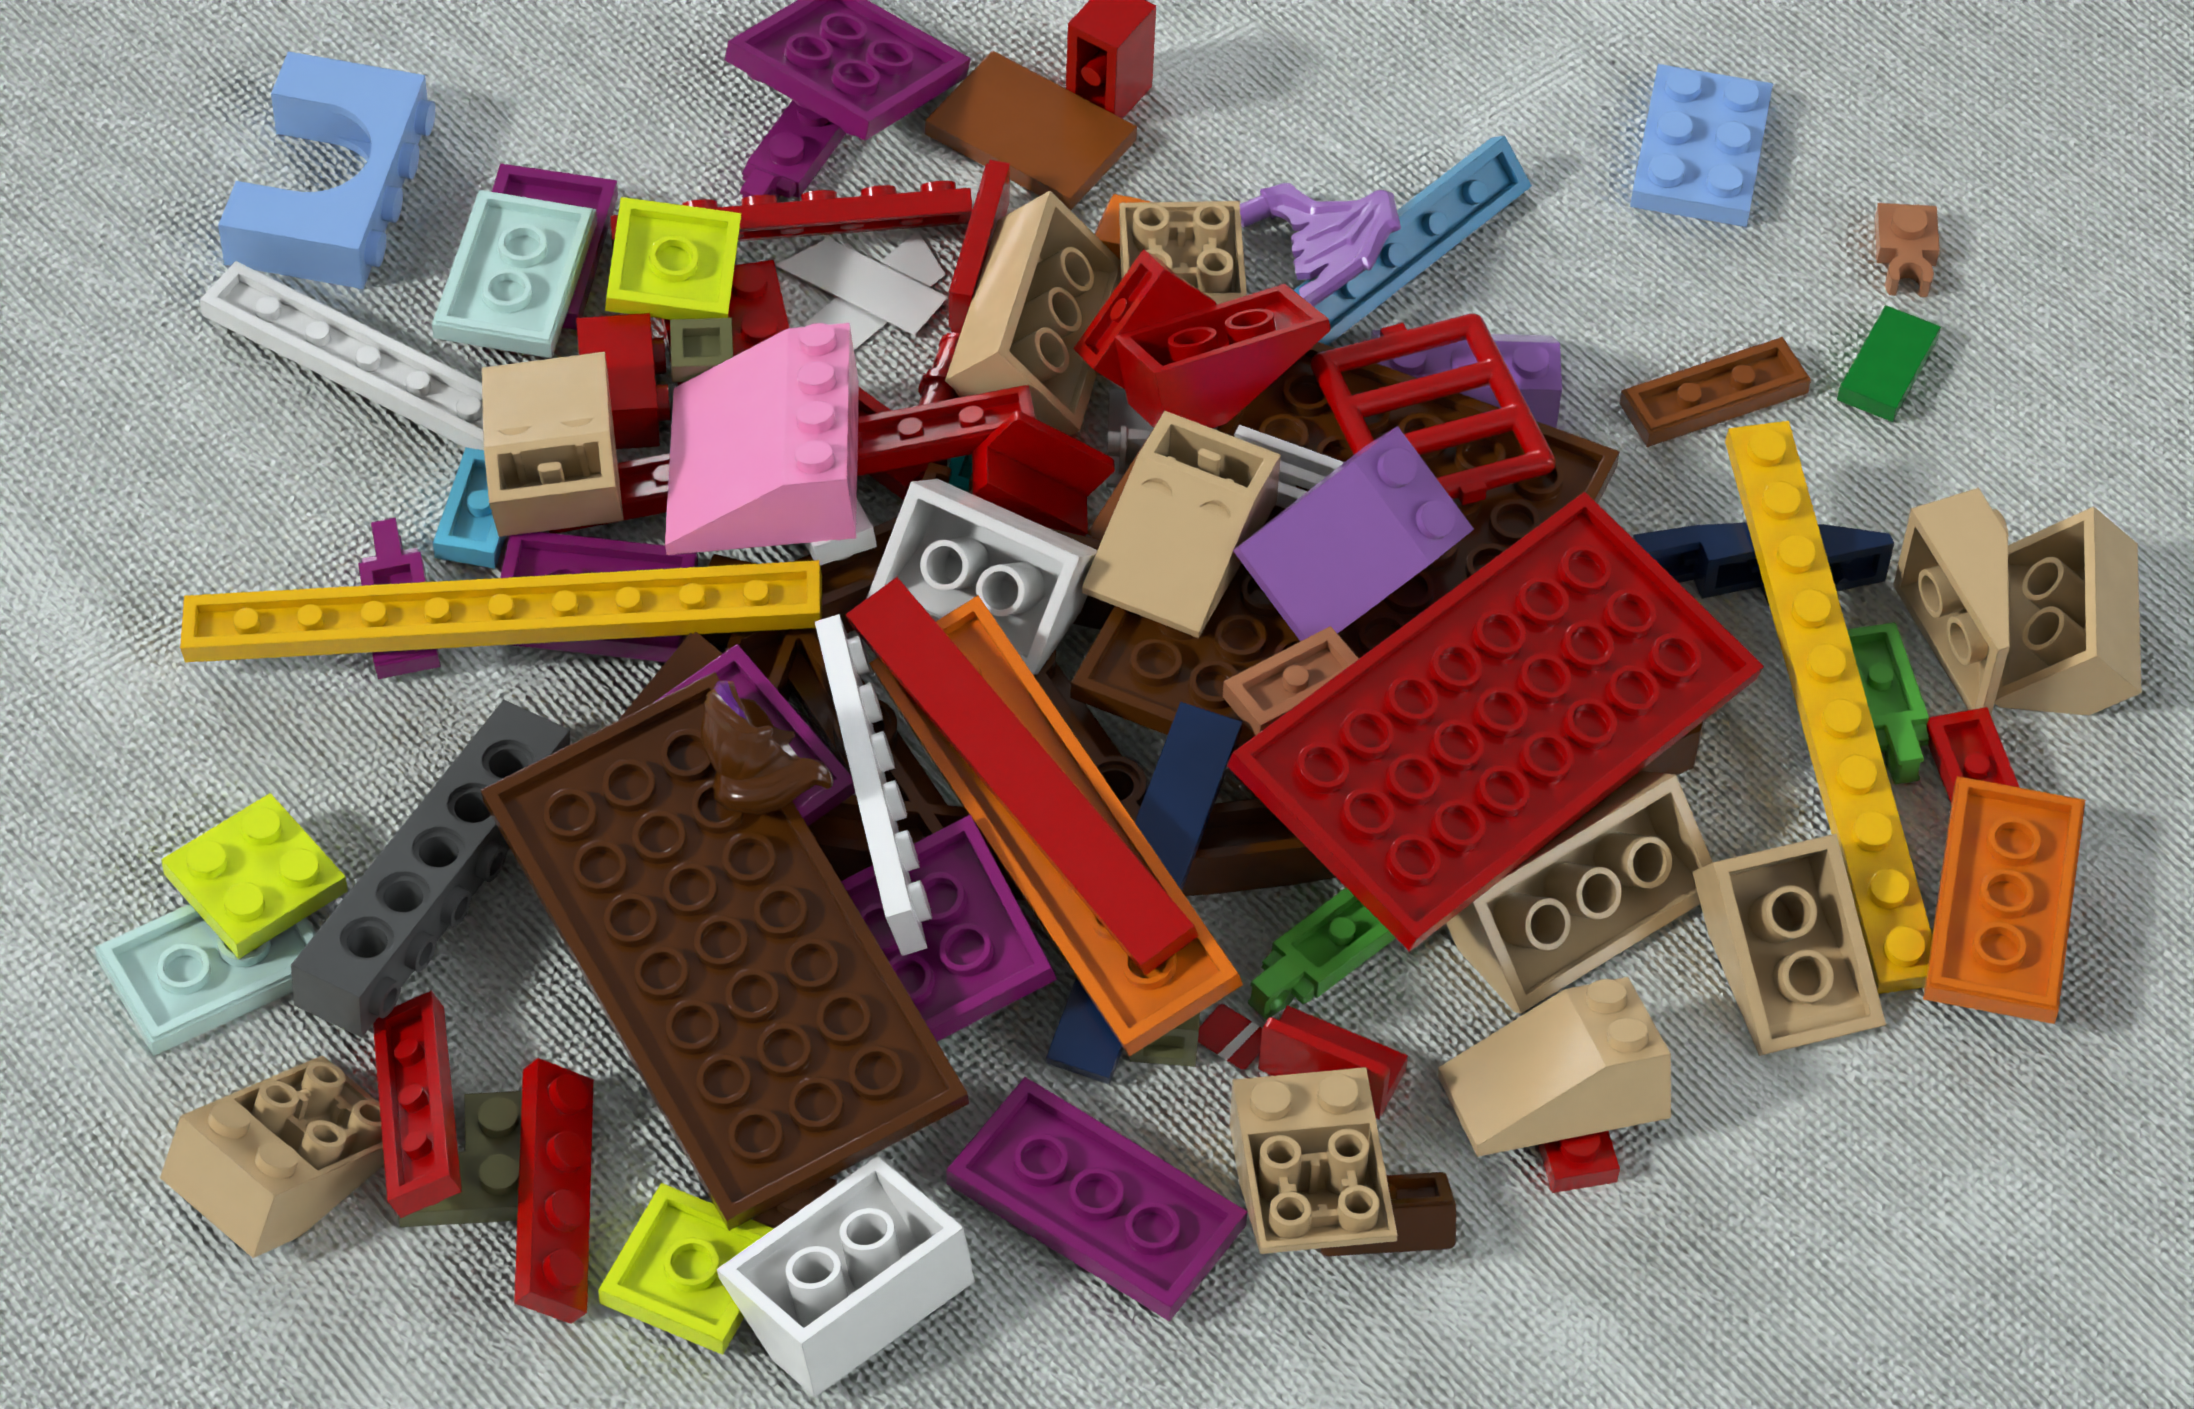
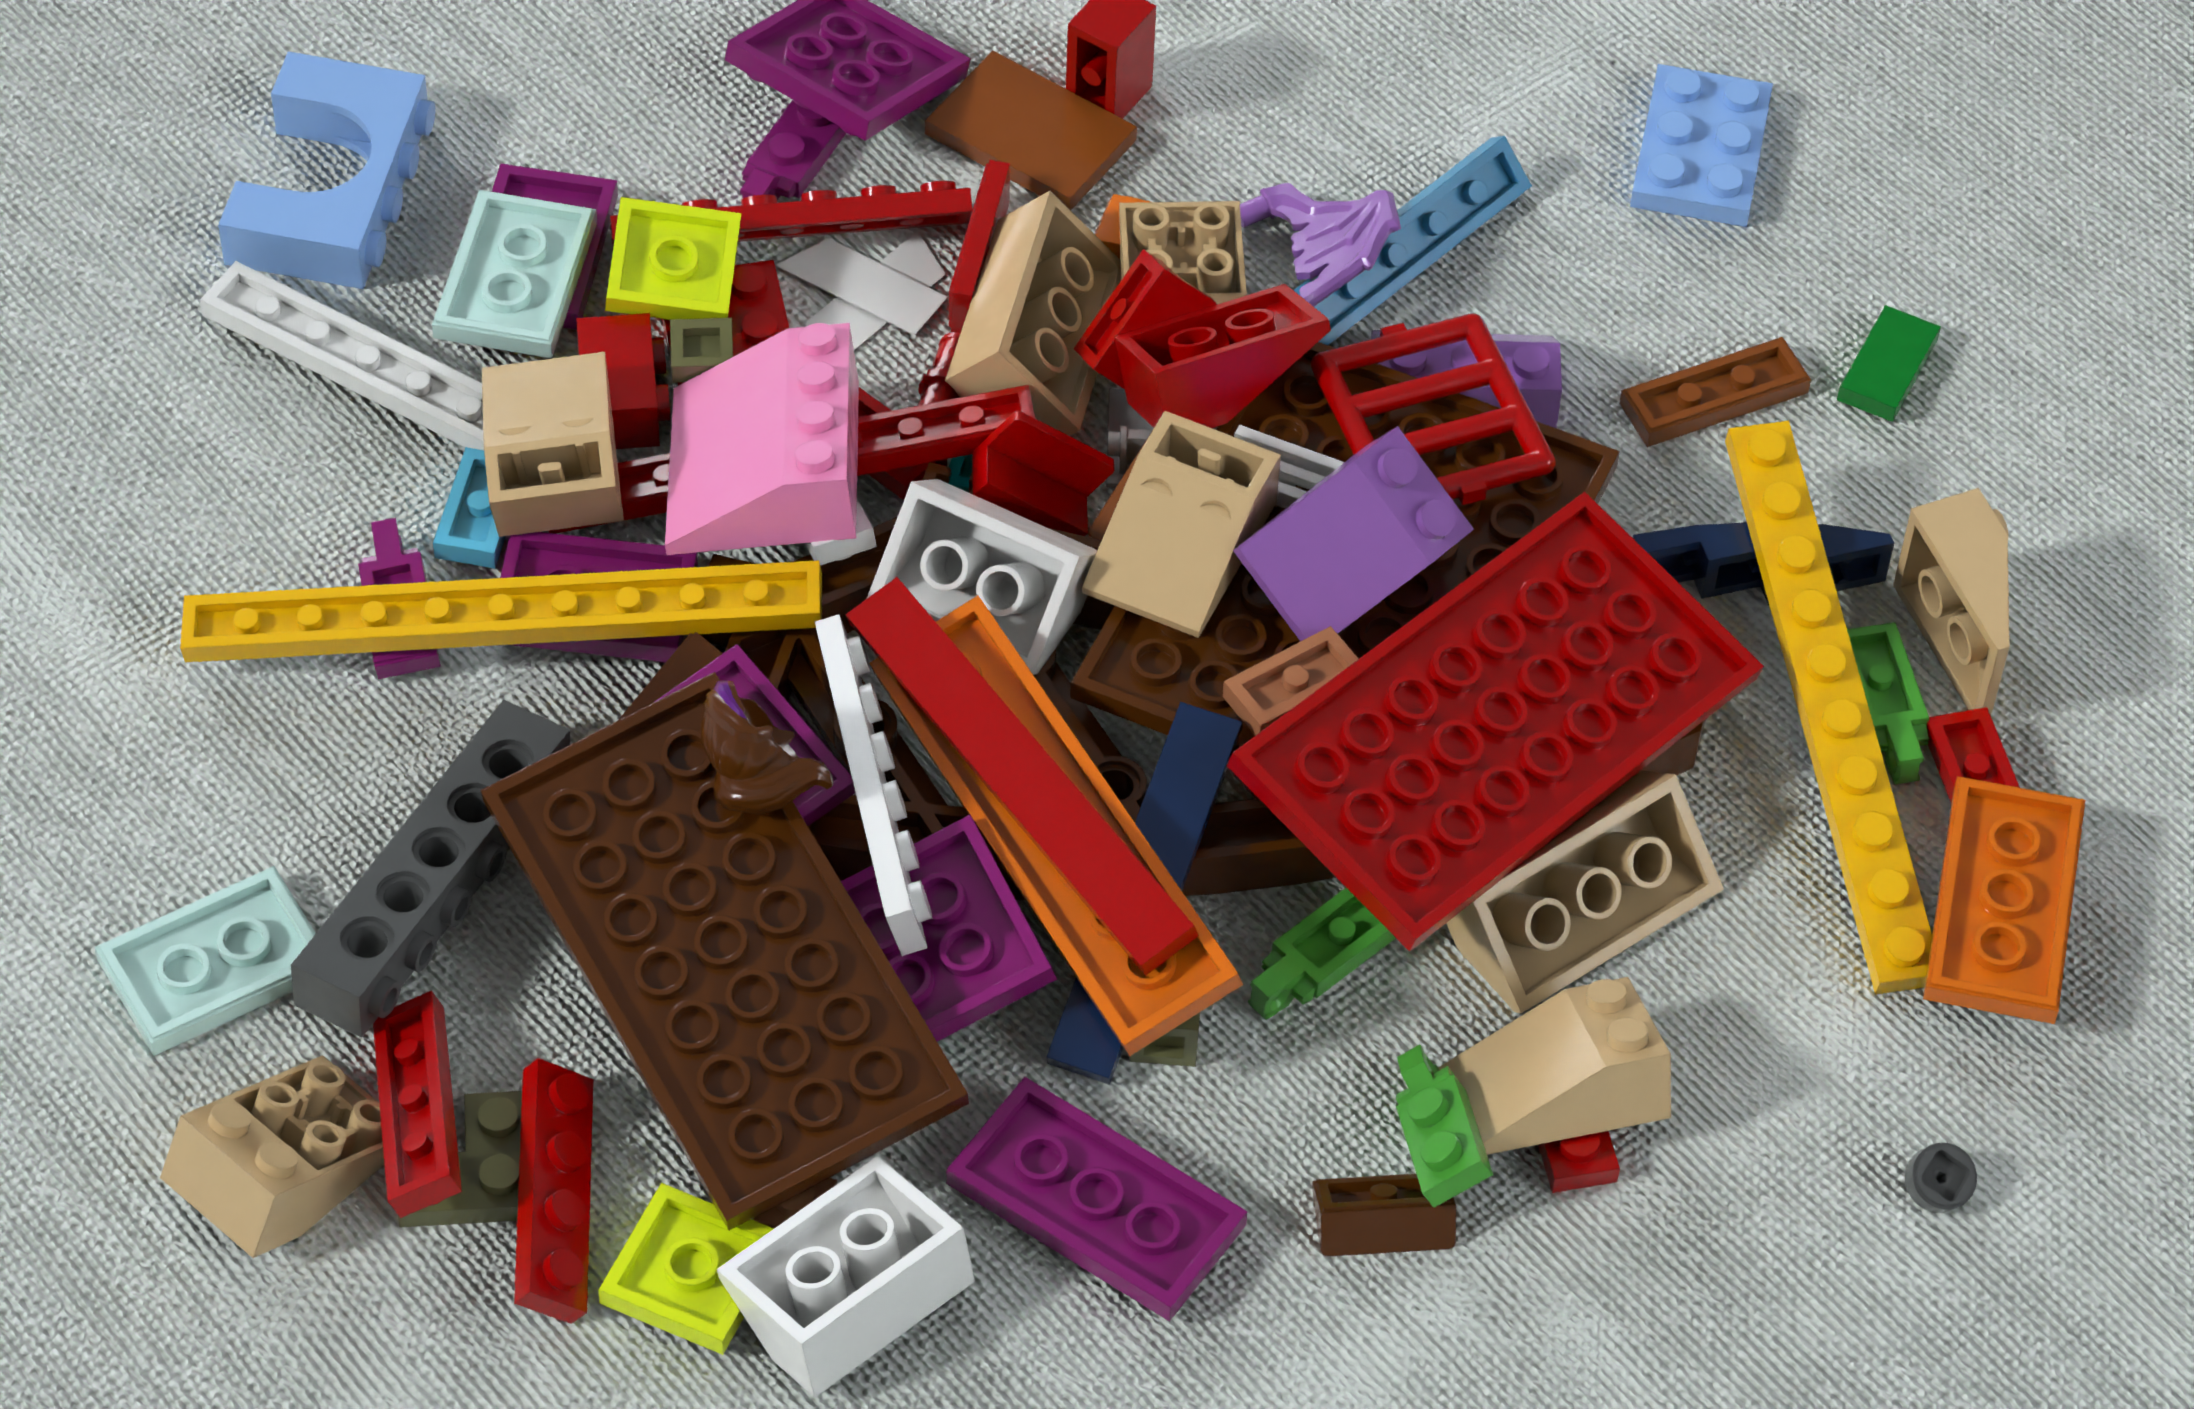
(254, 875): neon yellow plate -> none
(1231, 1036): red sticker -> none
(1310, 1044): red panel -> none
(1311, 1161): tan slope -> none
(1439, 1129): none -> bright green hinge
(1791, 943): tan slope -> none
(1907, 242): nougat plate -> none
(1940, 1177): none -> dark grey tile
(2072, 618): tan slope -> none

